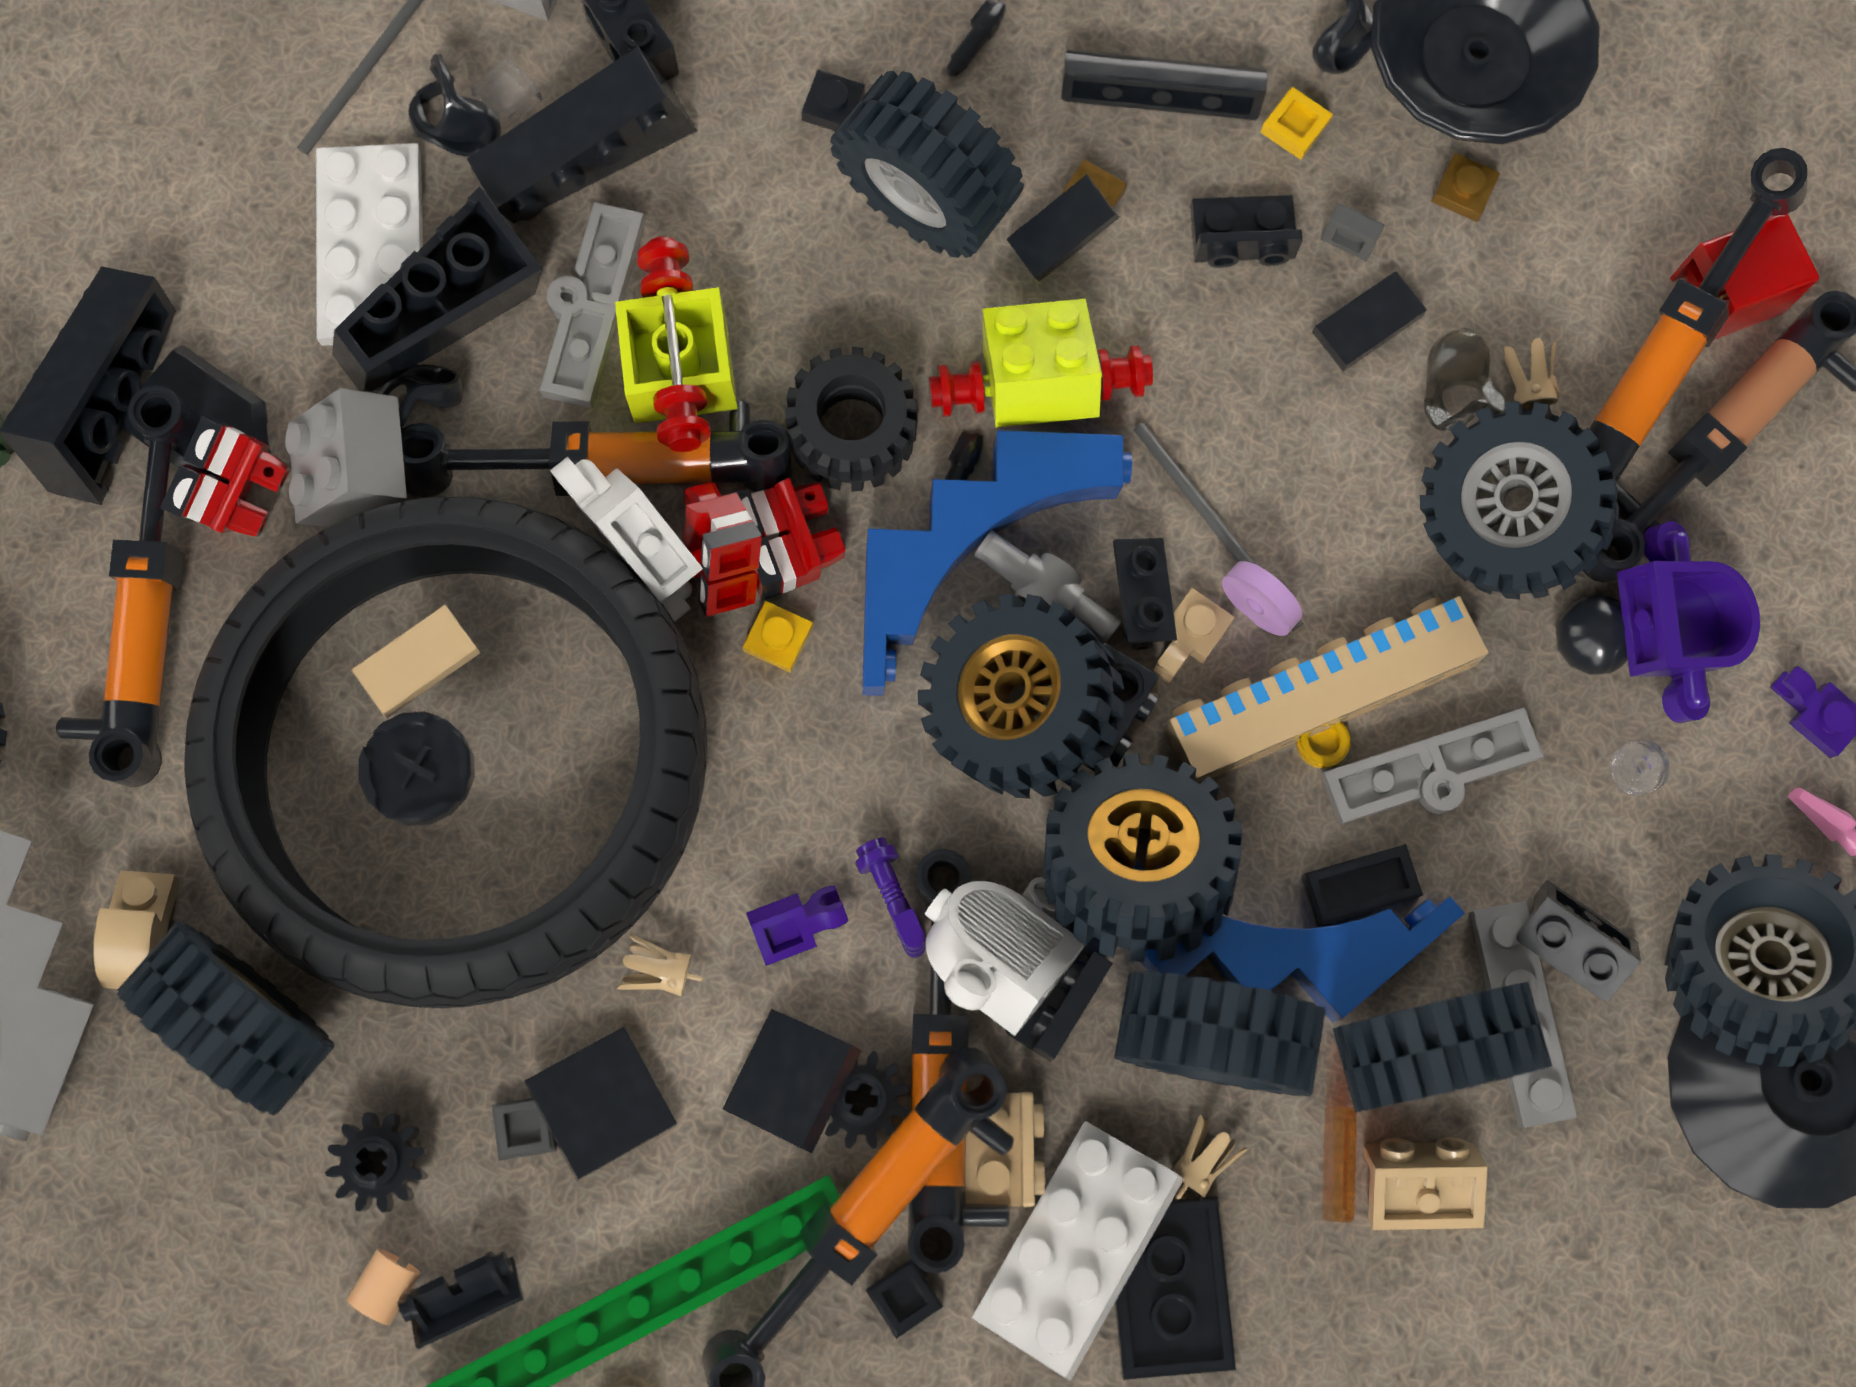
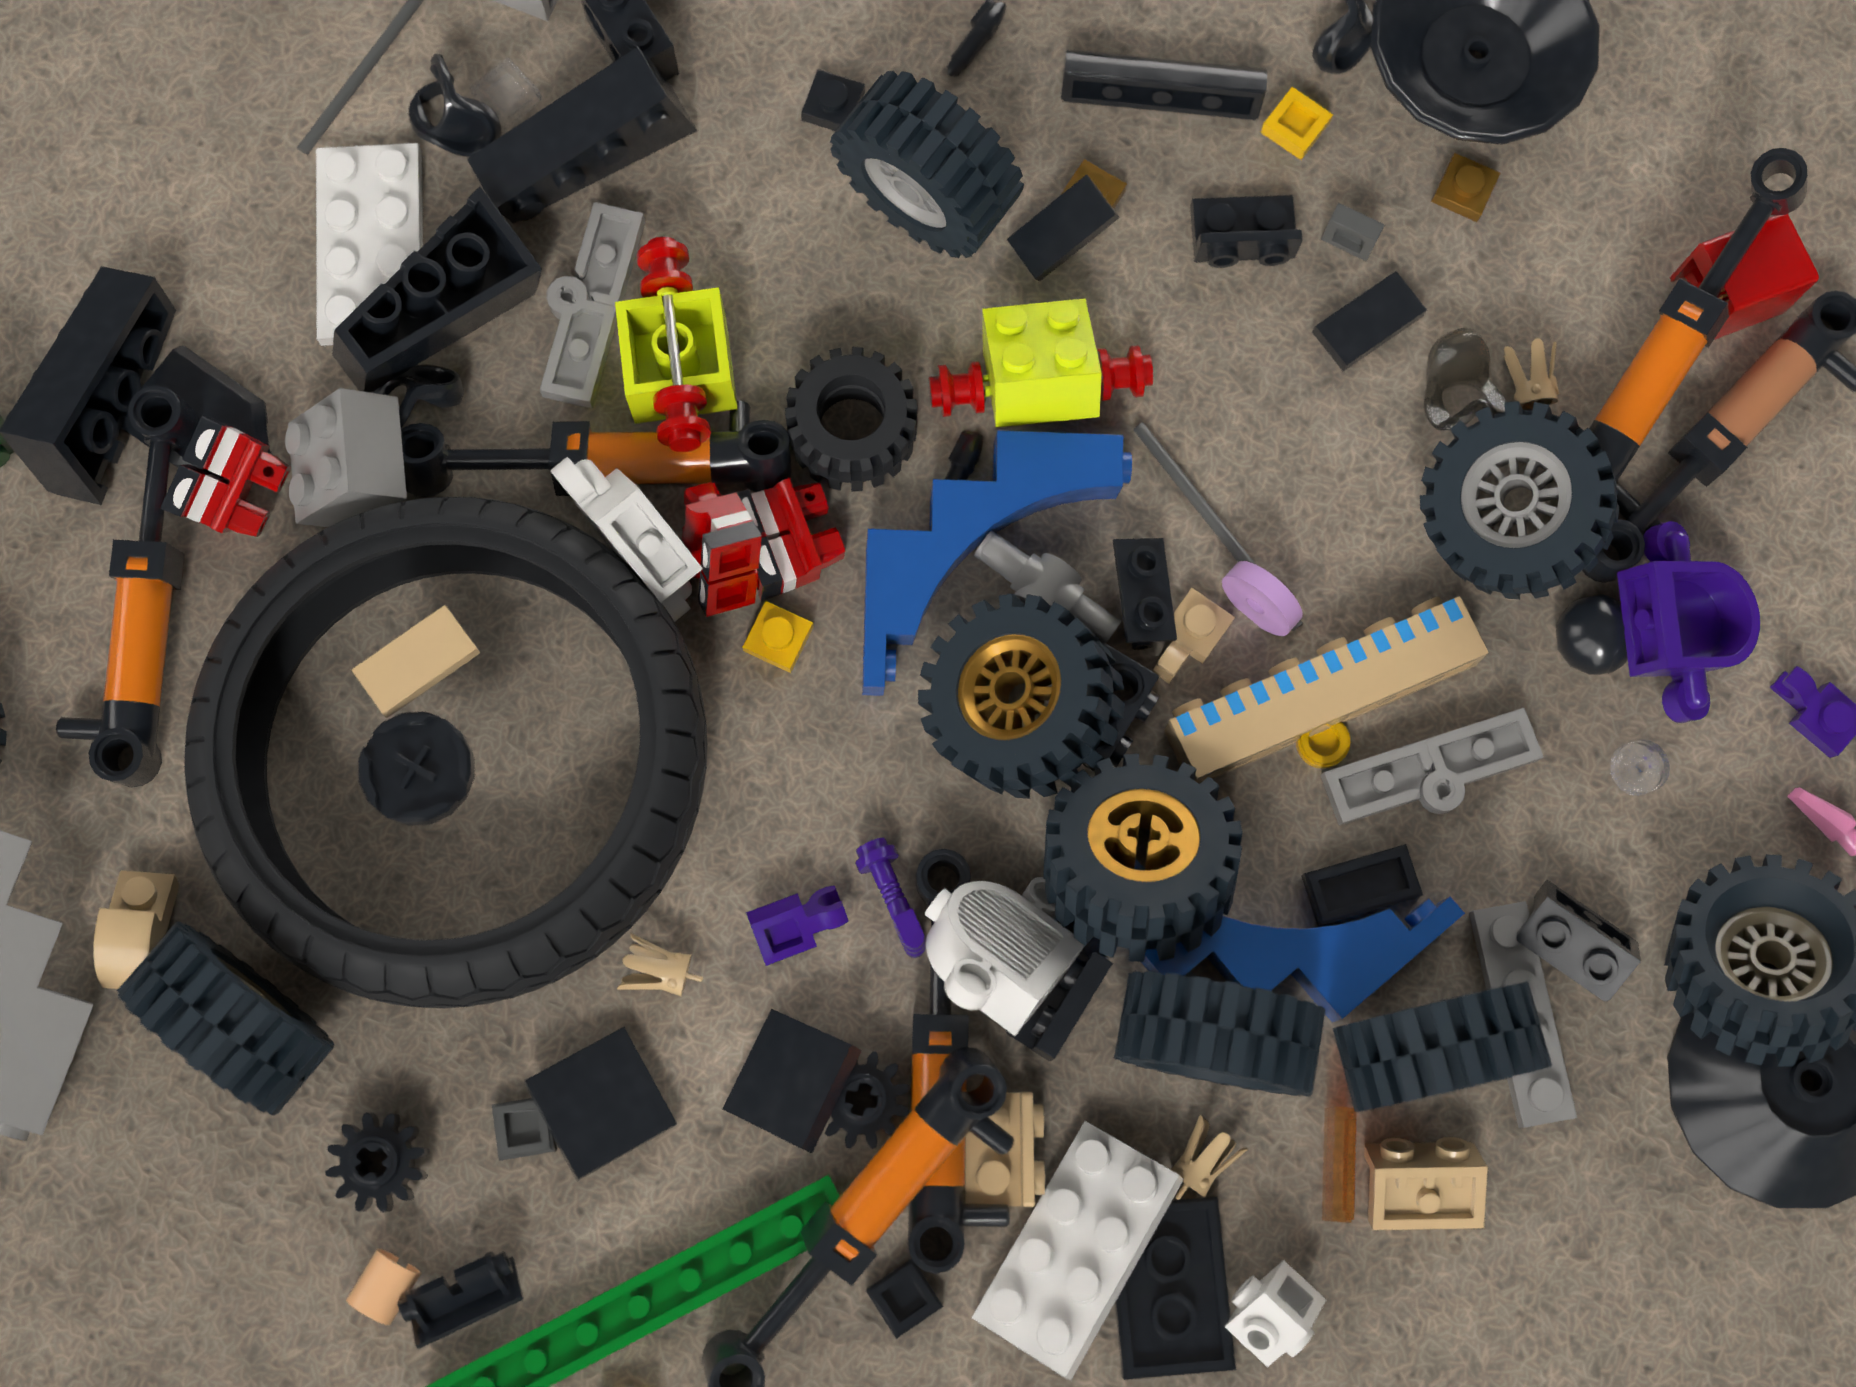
(1267, 1322): none -> white brick

